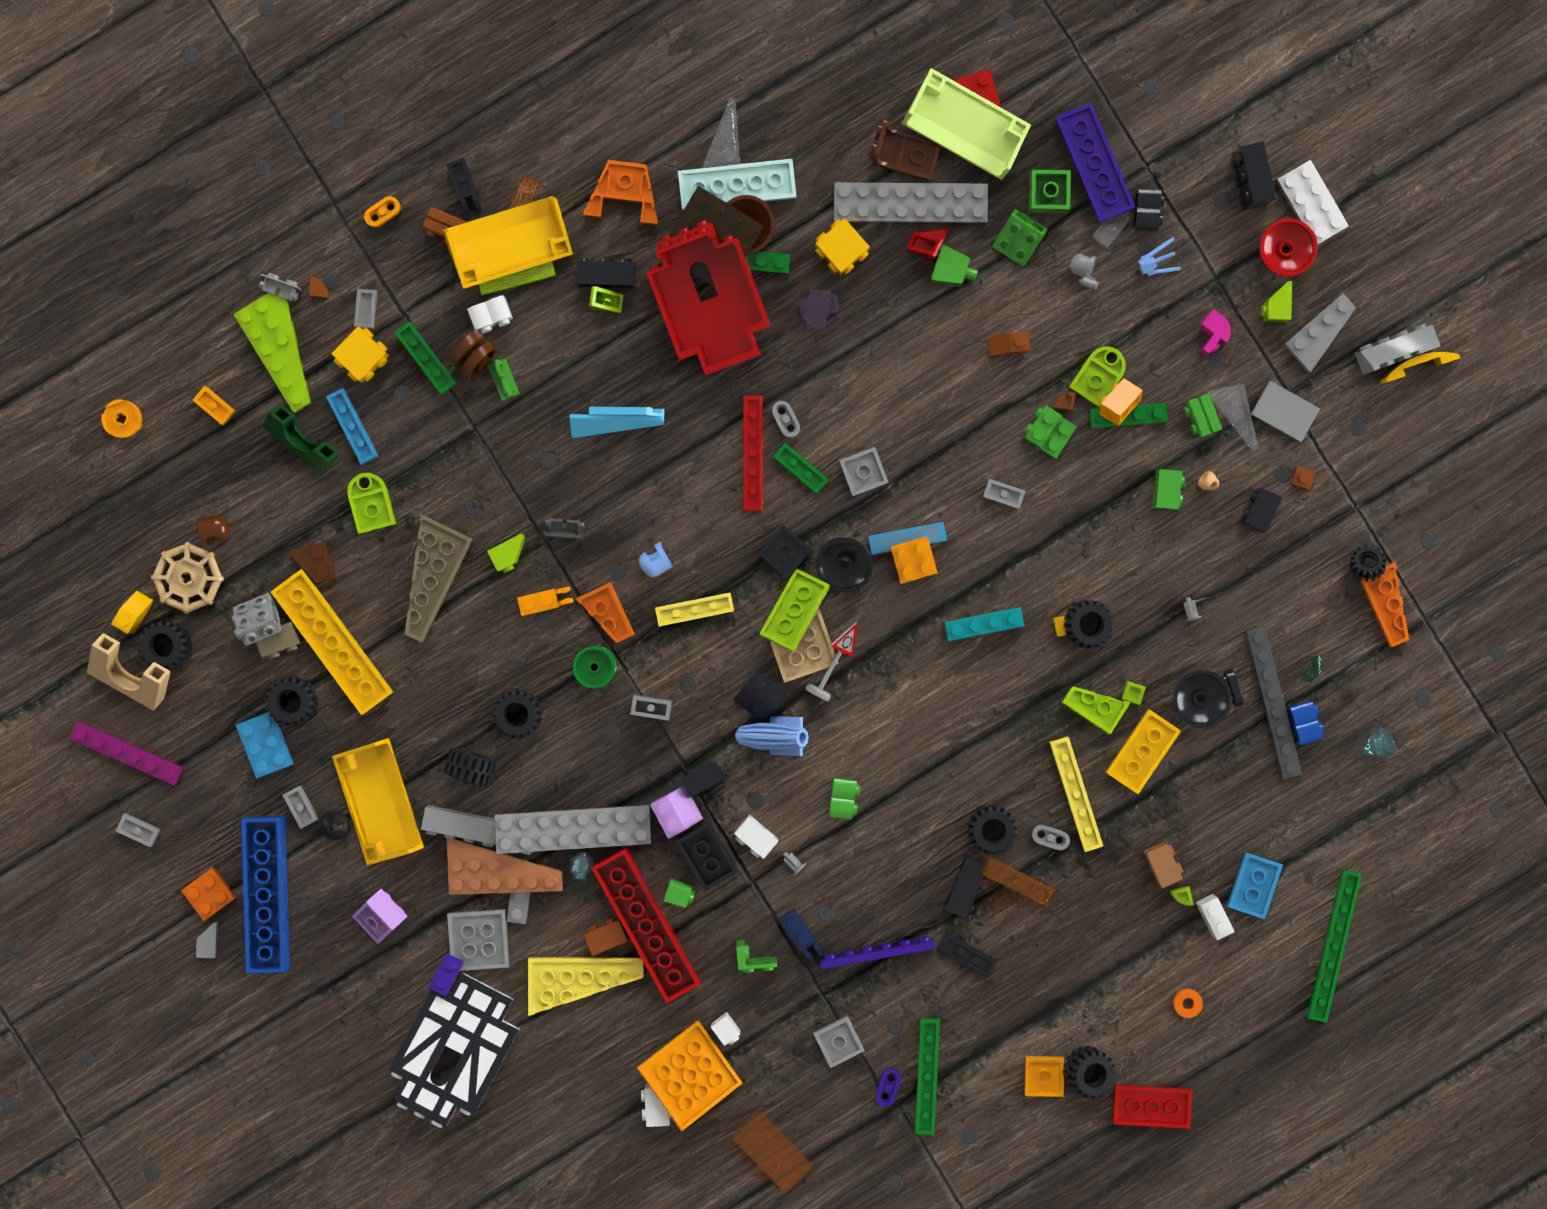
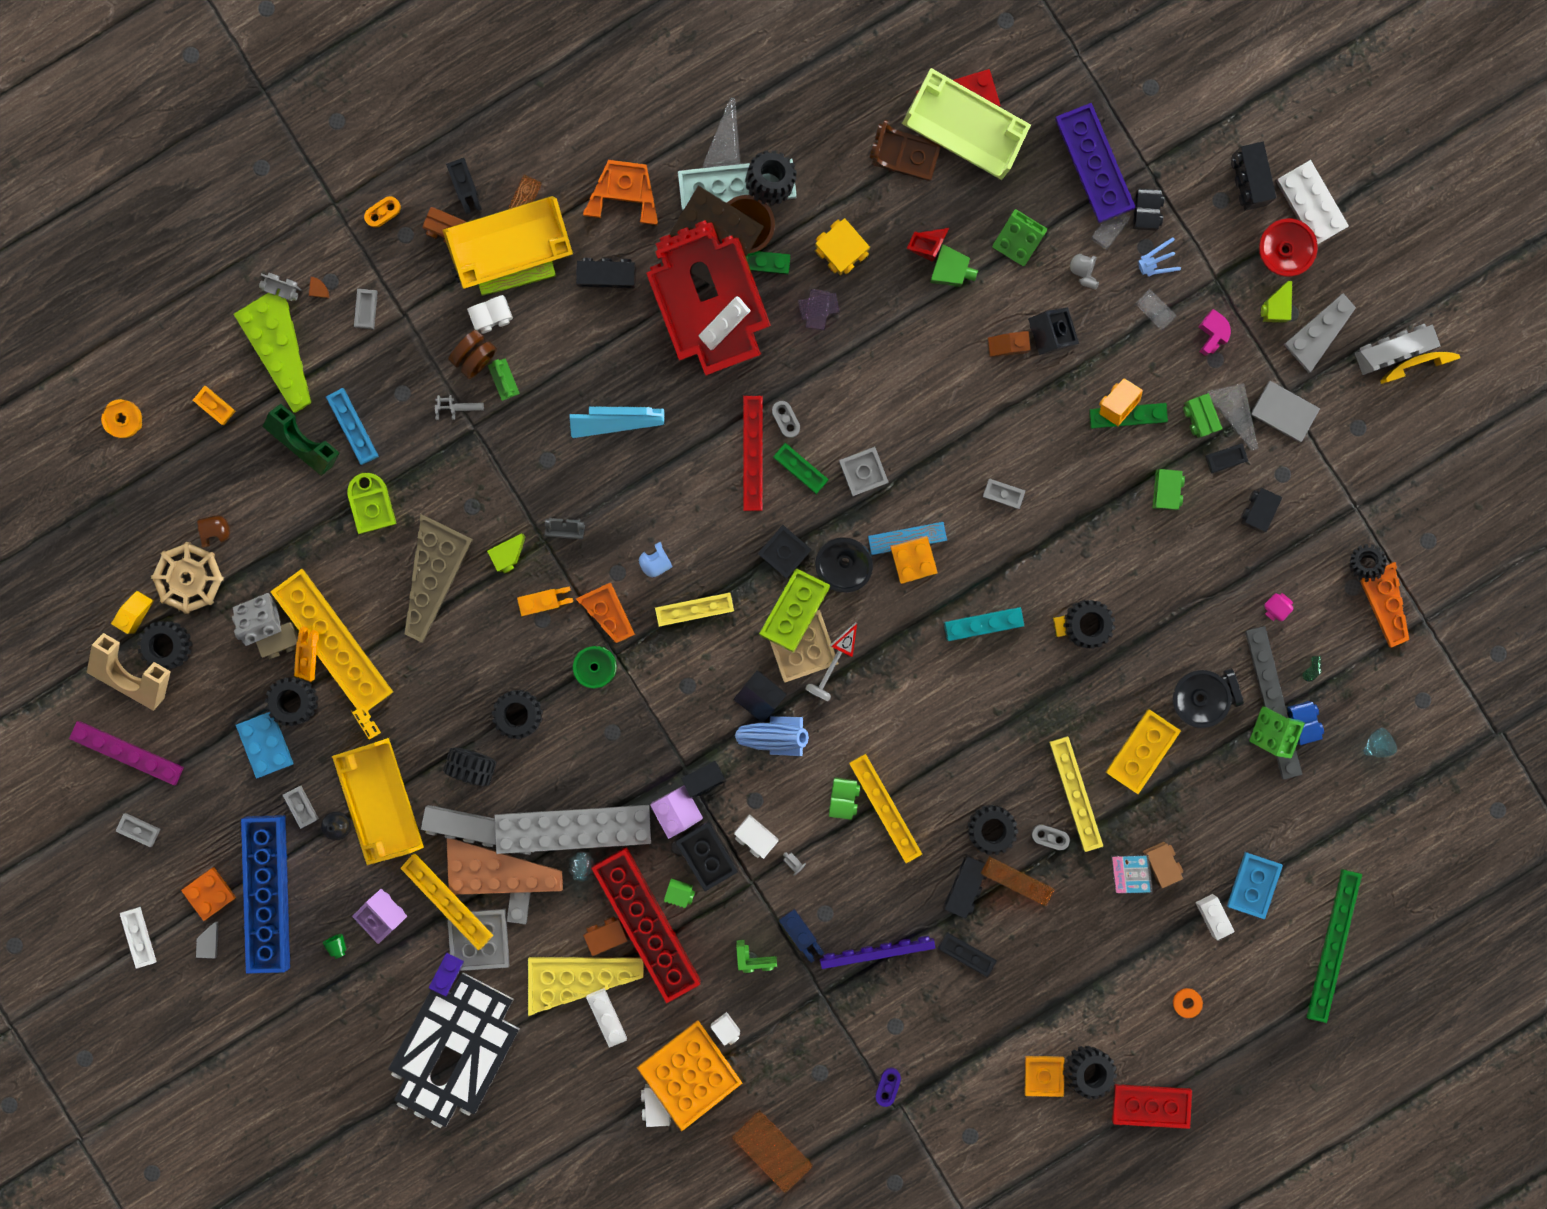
(138, 937): none -> white plate
(306, 654): none -> light orange hinge
(315, 561): reddish brown wing -> none
(335, 946): none -> green hat
(360, 355): yellow brick -> none
(367, 726): none -> yellow piece
(425, 358): green plate -> none
(446, 902): none -> yellow plate
(456, 407): none -> light grey piece
(605, 300): lime slope -> none
(606, 1017): none -> white plate
(651, 707): light grey brick -> none
(724, 323): none -> white plate
(775, 165): none -> black tyre
(839, 1041): light grey plate -> none
(885, 808): none -> yellow plate
(911, 202): light grey plate -> none
(927, 1076): green plate -> none
(1049, 191): bright green brick -> none
(1049, 431): bright green plate -> none
(1053, 330): none -> black slope
(1066, 402): dark orange tile -> none
(1097, 709): lime wing -> none
(1098, 375): lime tile -> none
(1132, 874): none -> piece
(1133, 692): lime tile -> none
(1155, 309): none -> clear plate
(1182, 895): lime tile -> none
(1191, 610): light grey piece -> none
(1207, 479): light nougat tile -> none
(1226, 458): none -> black tile
(1276, 733): none -> bright green bracket
(1278, 607): none -> dark pink head
(1302, 478): dark orange plate -> none

